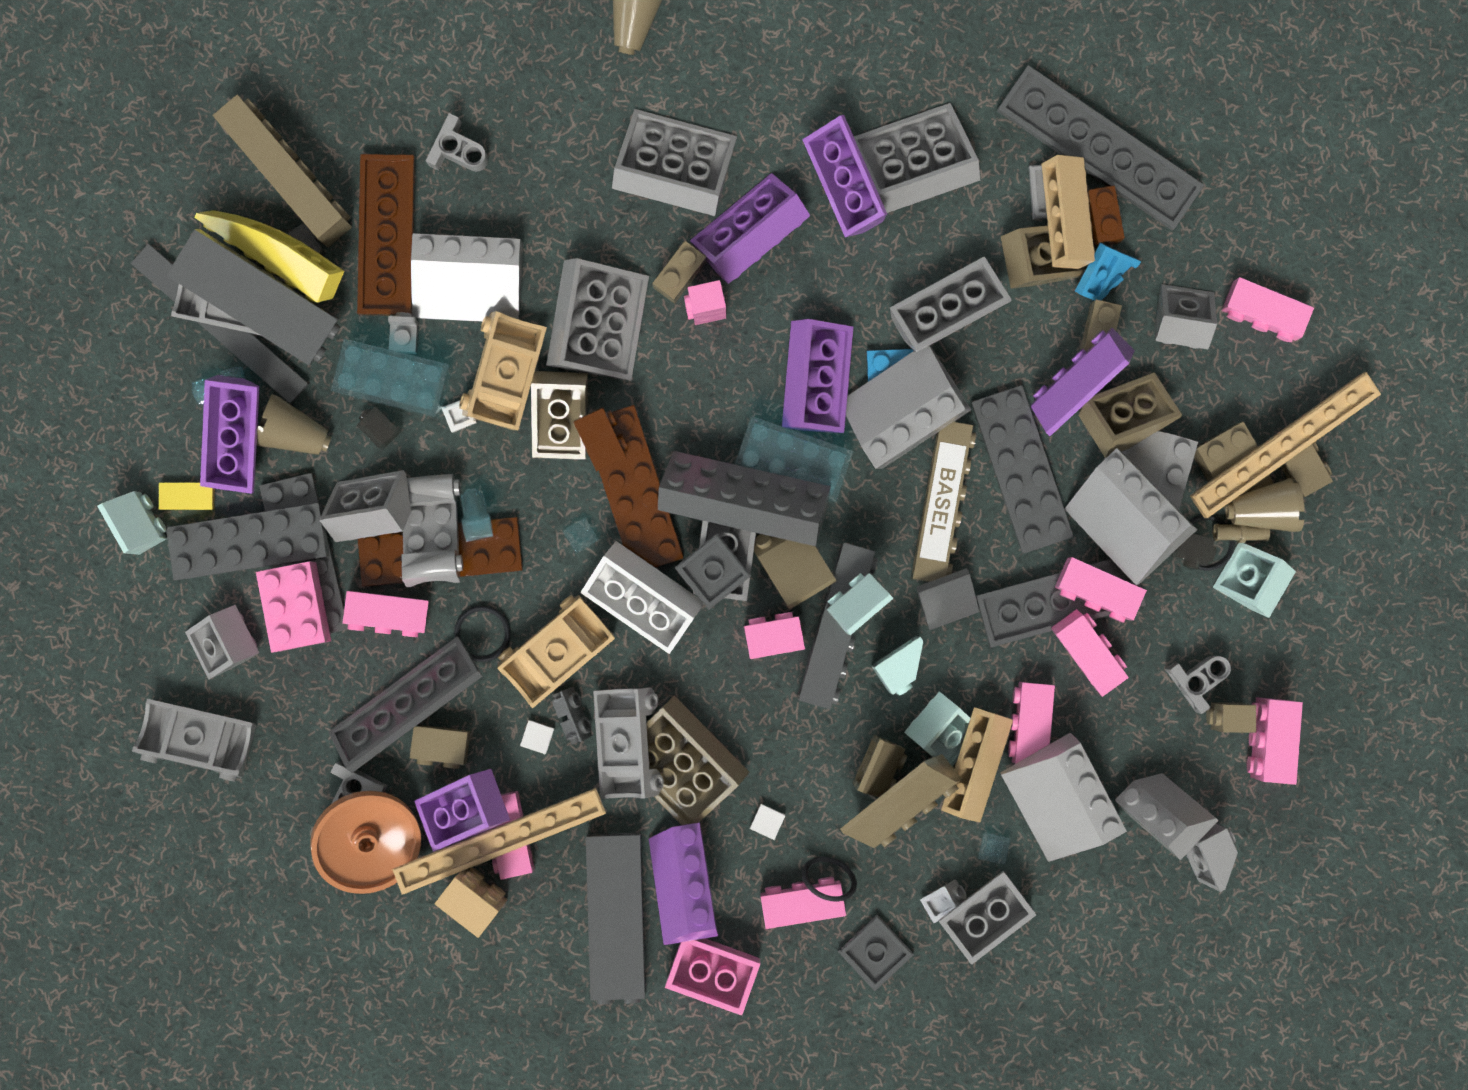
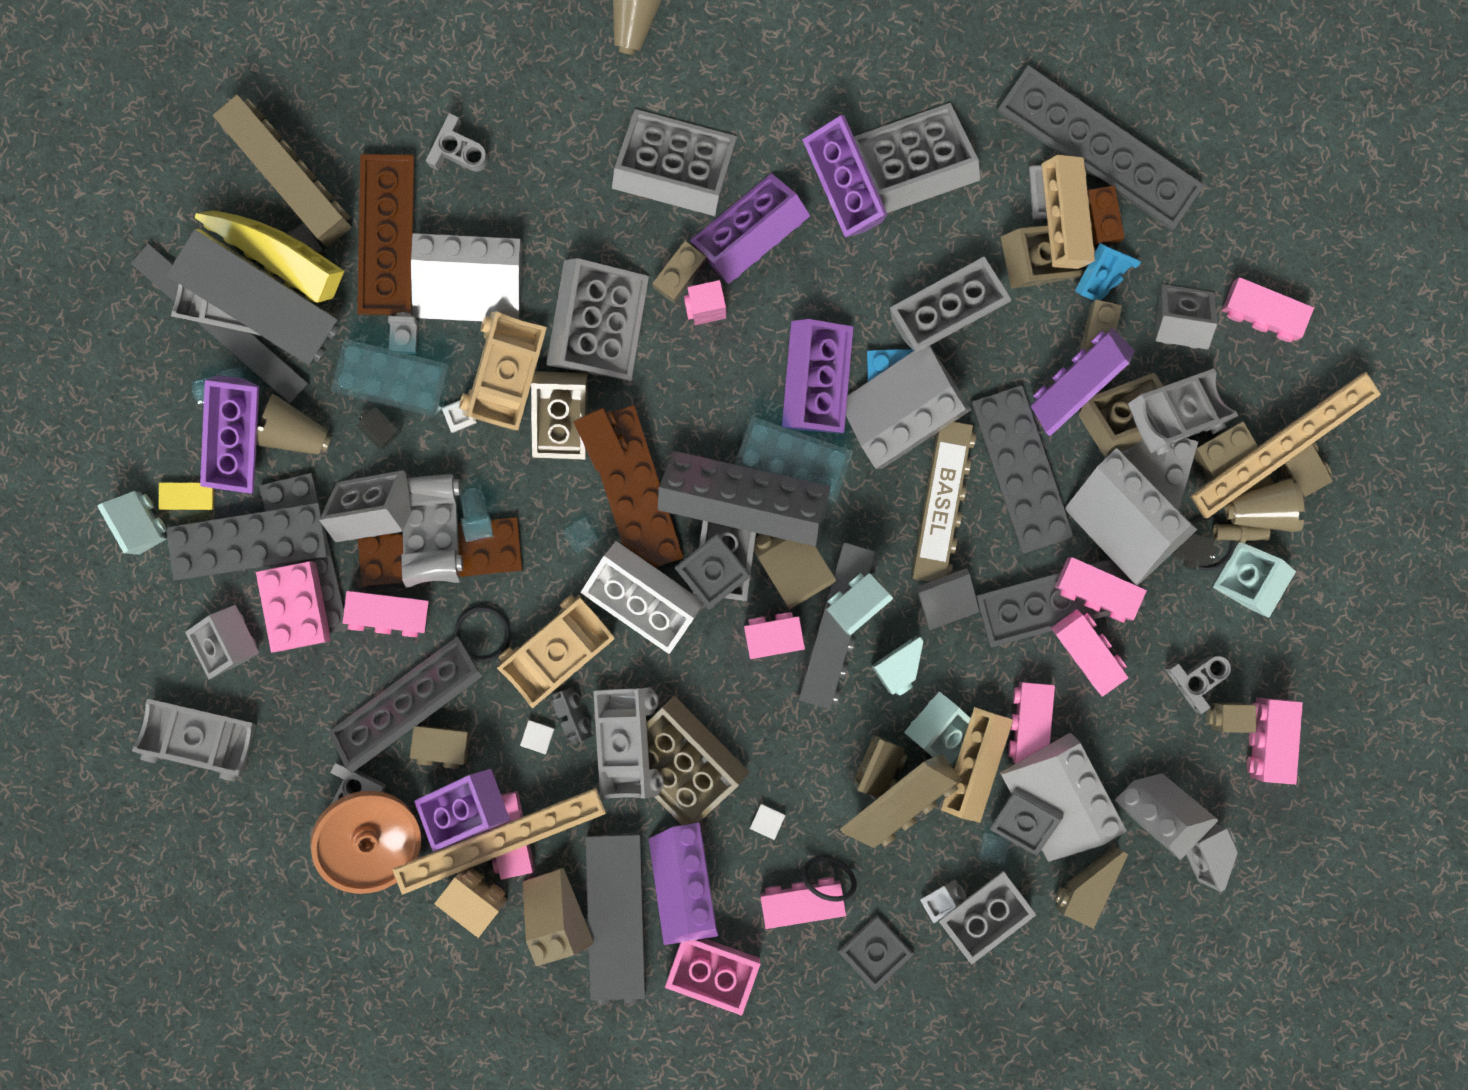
(553, 918): none -> dark tan slope
(1026, 821): none -> dark grey tile
(1089, 890): none -> dark tan slope
(1180, 411): none -> light grey piece

